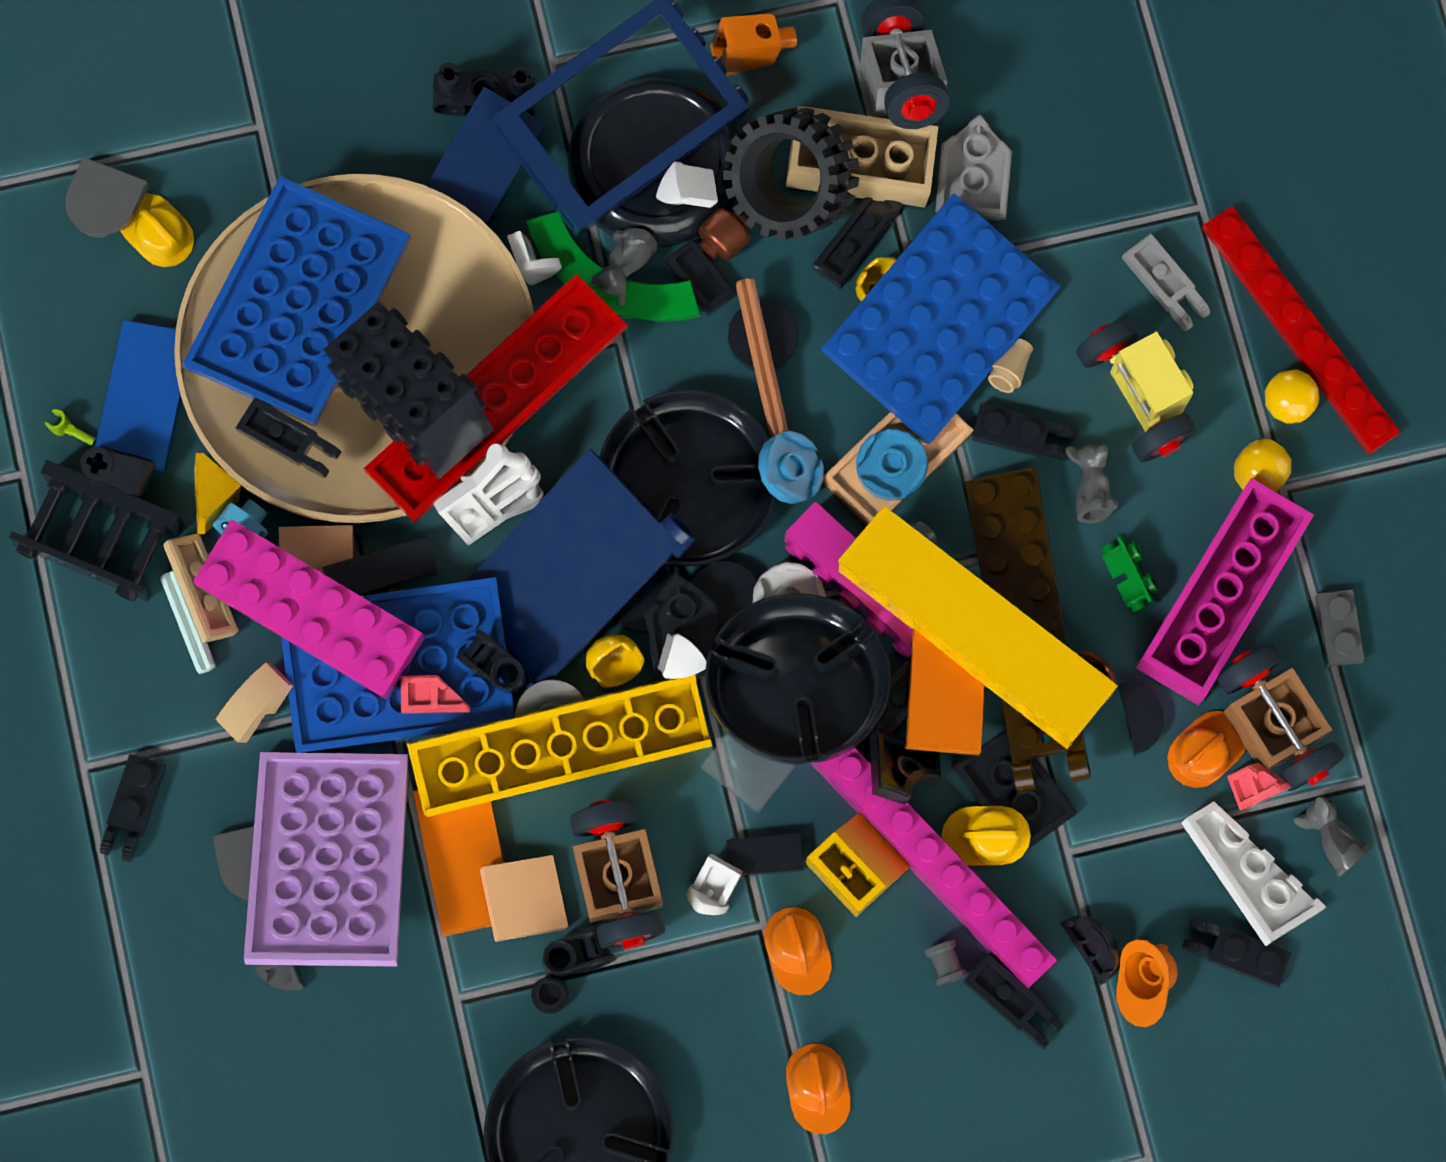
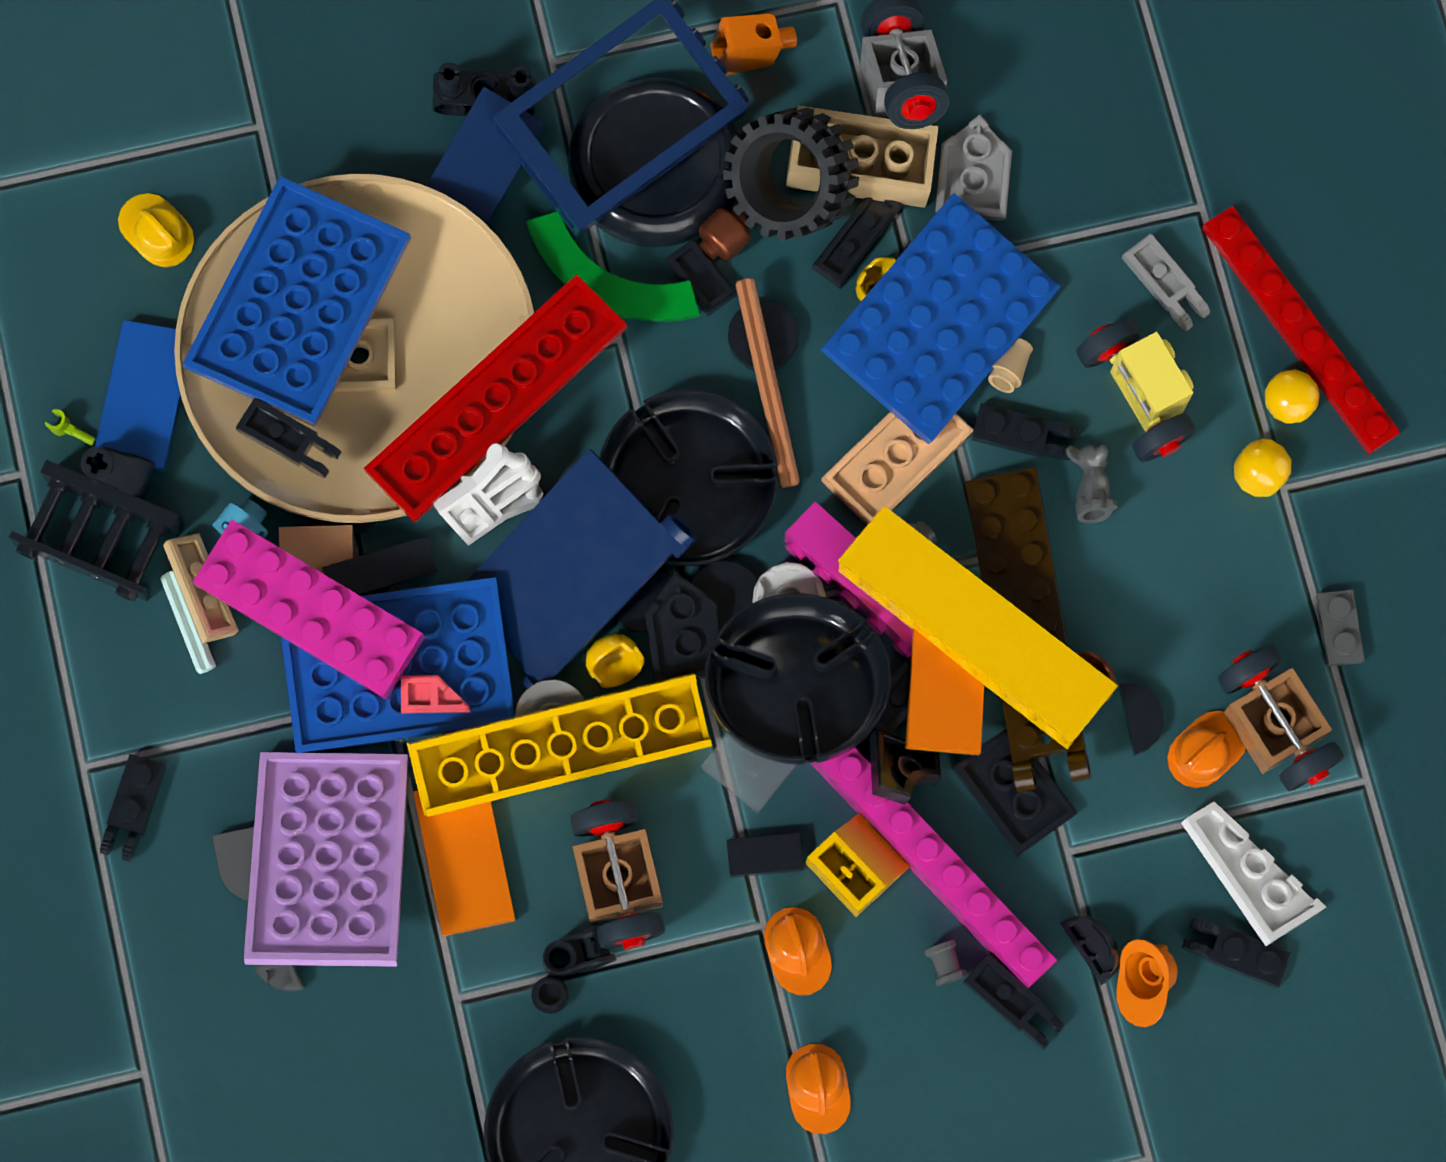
(103, 199): dark grey tile -> none
(212, 491): yellow slope -> none
(256, 697): tan slope -> none
(409, 389): black brick -> none
(487, 660): black piece -> none
(524, 898): light nougat tile -> none
(531, 268): white tile -> none
(630, 254): dark grey animal -> none
(680, 658): white tile -> none
(688, 186): white tile -> none
(713, 886): white tile -> none
(790, 467): dark azure tile -> none
(891, 464): dark azure tile -> none
(987, 835): yellow piece -> none
(1126, 560): green hinge -> none
(1224, 591): dark pink brick -> none
(1255, 785): coral tile -> none
(1338, 840): dark grey animal -> none

